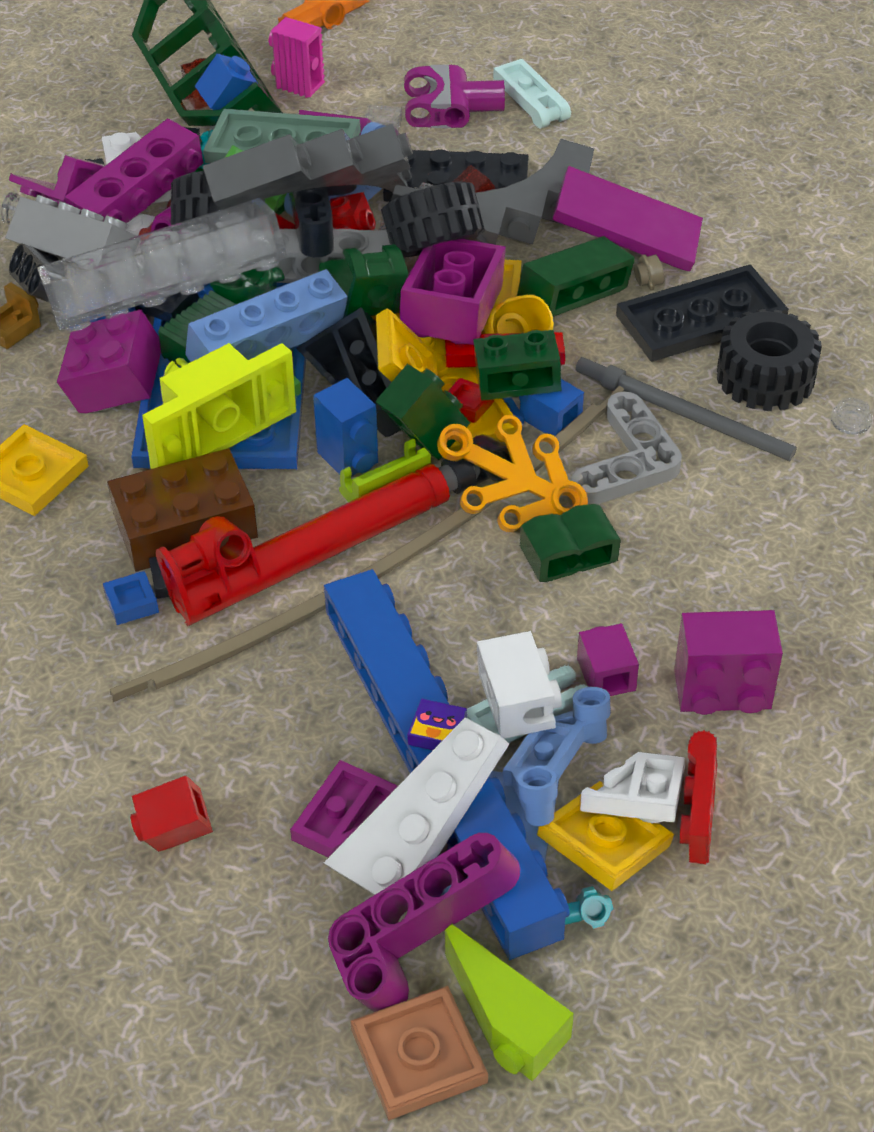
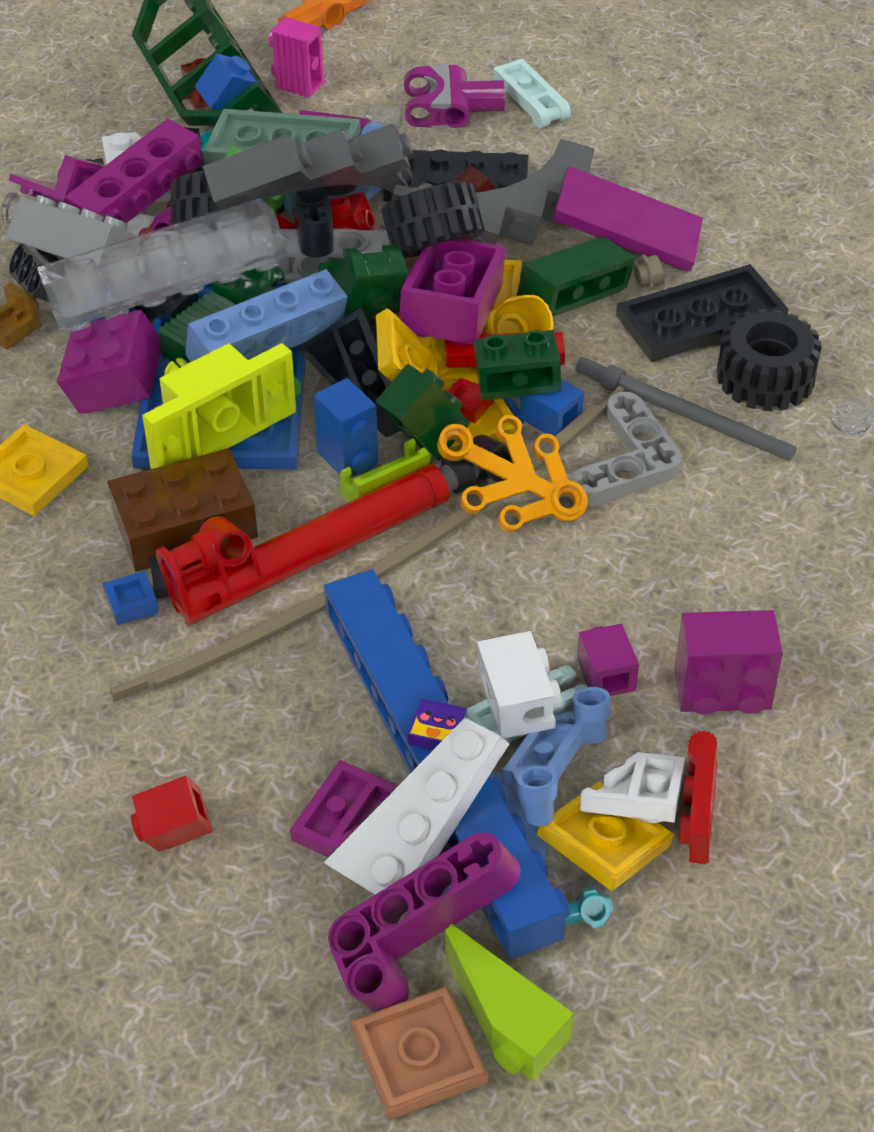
(569, 542): dark green brick -> none

